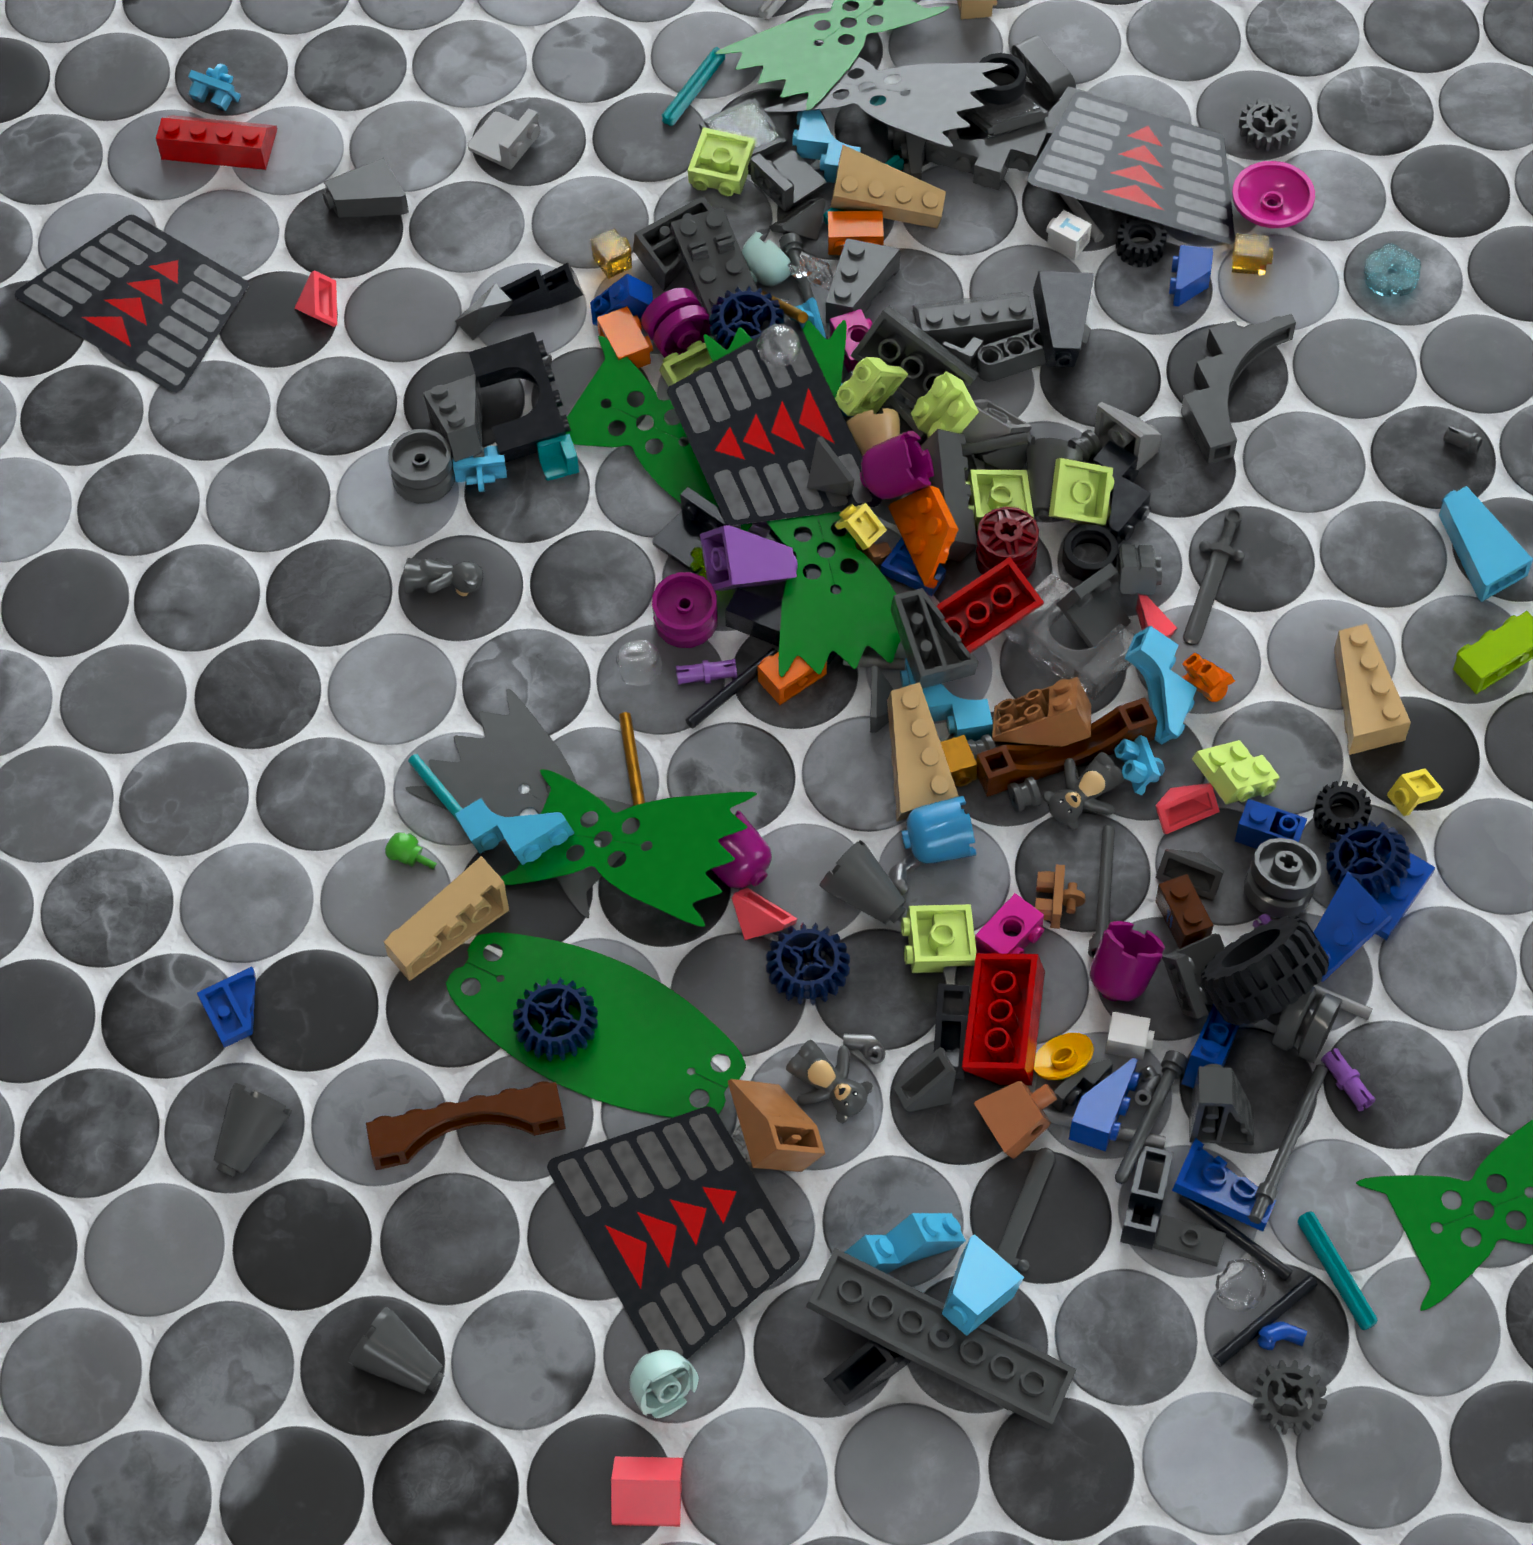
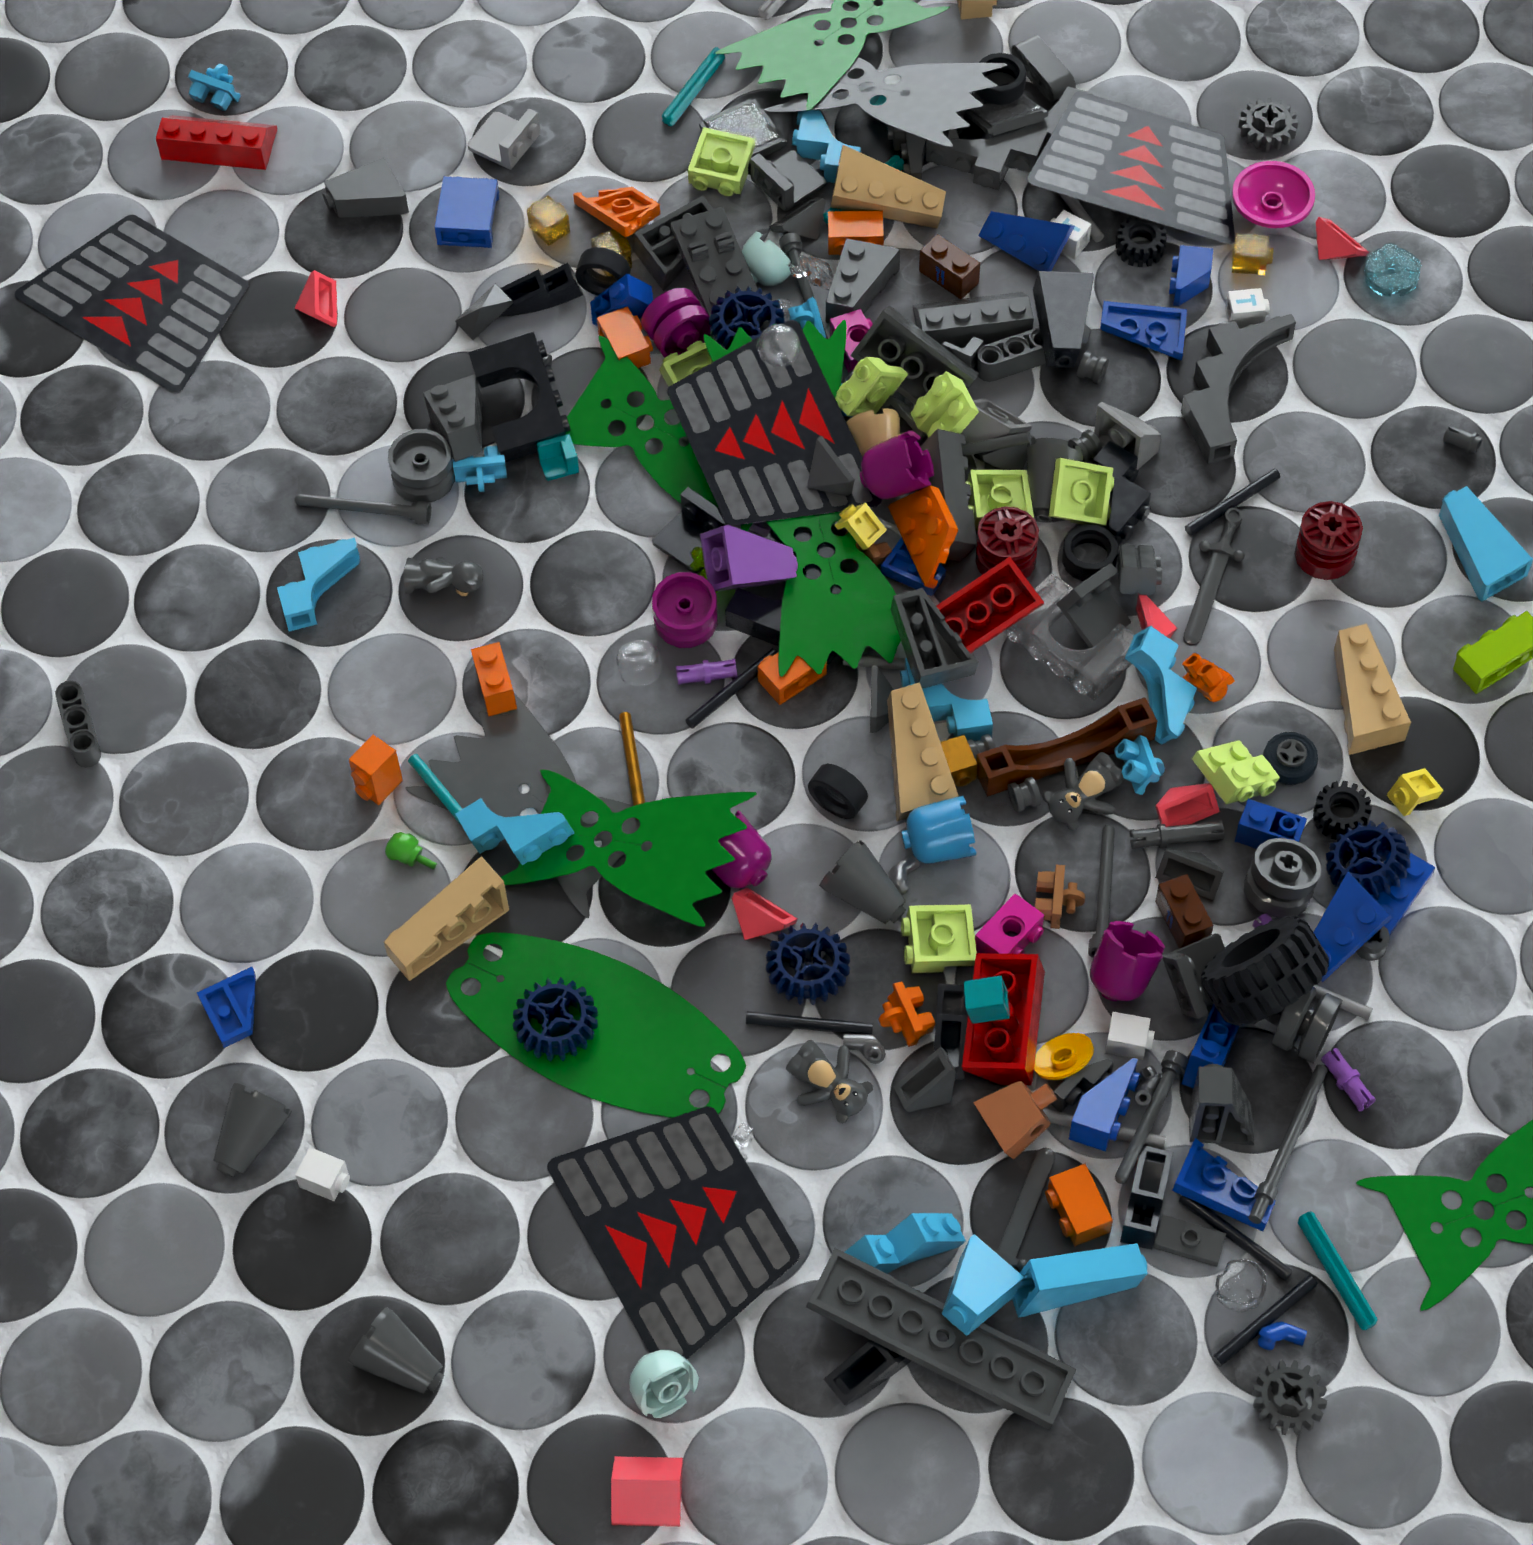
(82, 734): none -> dark grey beam
(321, 570): none -> medium azure arch
(322, 1174): none -> white brick
(375, 770): none -> orange brick
(401, 1137): reddish brown arch -> none
(419, 511): none -> dark grey piece
(466, 211): none -> panel
(494, 679): none -> orange brick
(548, 220): none -> clear yellow brick
(600, 259): none -> black tyre
(620, 208): none -> orange wing
(775, 1127): medium nougat slope -> none
(790, 310): pearl gold bar -> none
(808, 1023): none -> black bar
(837, 791): none -> black tyre
(901, 1013): none -> orange hips
(949, 266): none -> reddish brown brick
(986, 999): none -> teal panel
(1027, 238): none -> blue wing
(1045, 716): medium nougat slope -> none
(1078, 1277): none -> medium azure slope
(1079, 1205): none -> orange brick
(1092, 367): none -> dark grey wheel
(1147, 325): none -> blue wing
(1164, 836): none -> dark grey pin
(1232, 502): none -> black bar
(1246, 307): none -> white brick
(1294, 748): none -> black wheel
(1328, 540): none -> dark red wheel
(1336, 243): none -> coral slope
(1375, 948): none -> dark grey wheel

